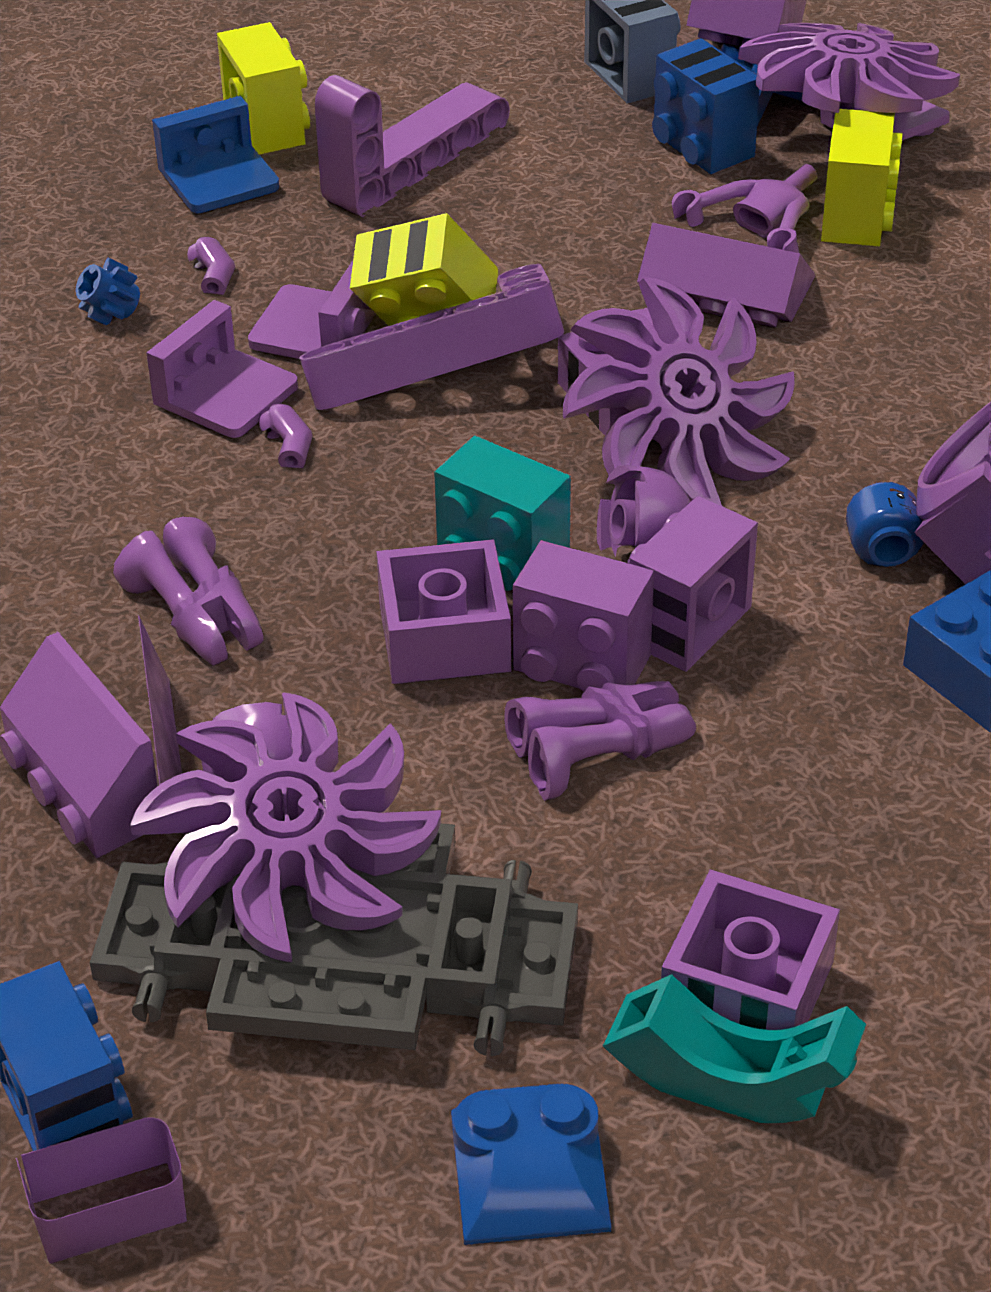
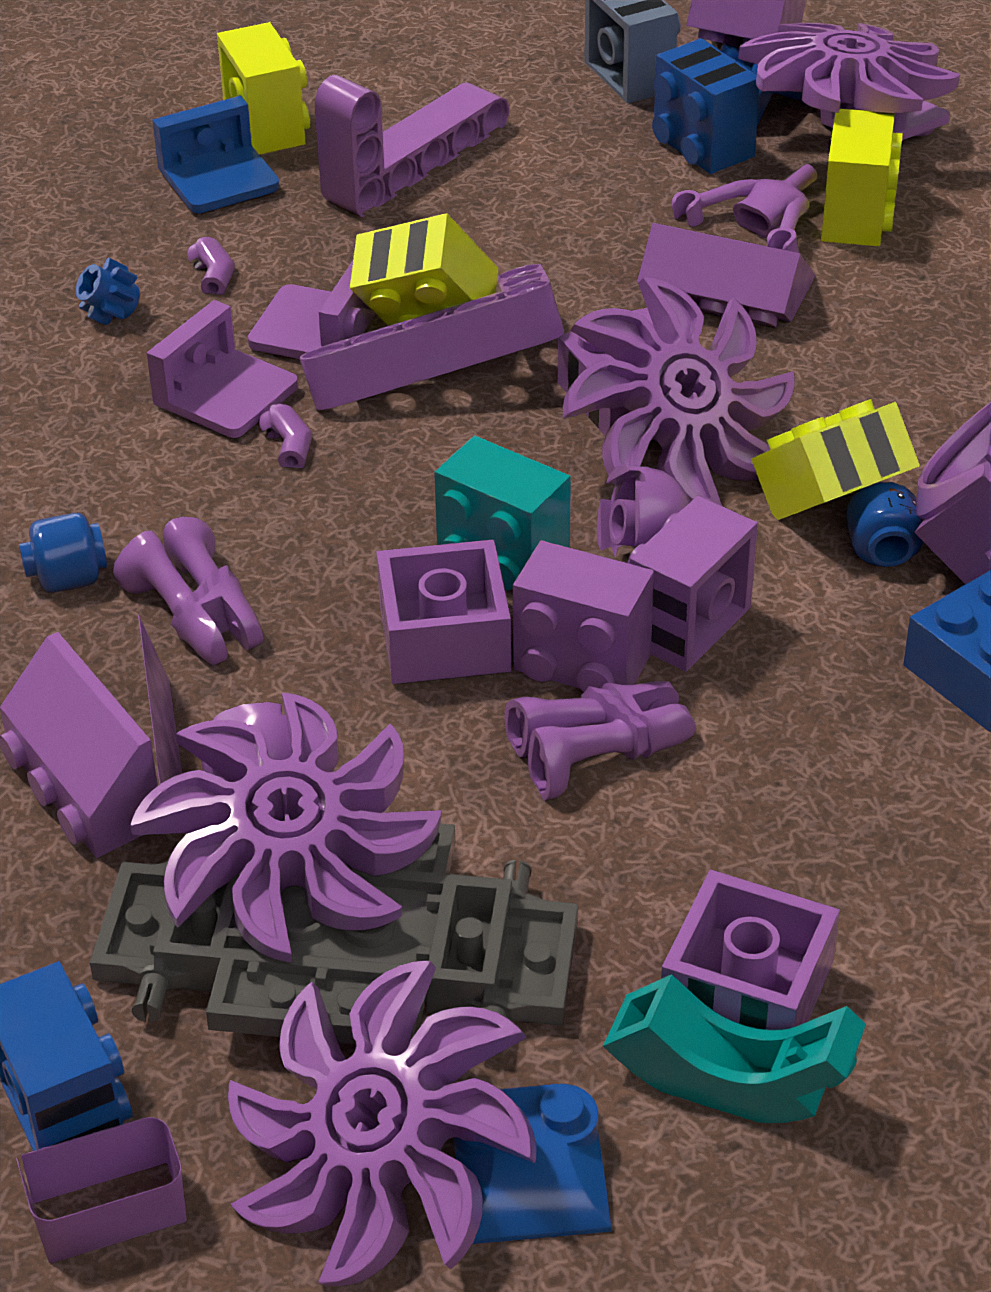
(64, 552): none -> blue head
(380, 1123): none -> medium lavender piece
(834, 457): none -> neon yellow brick

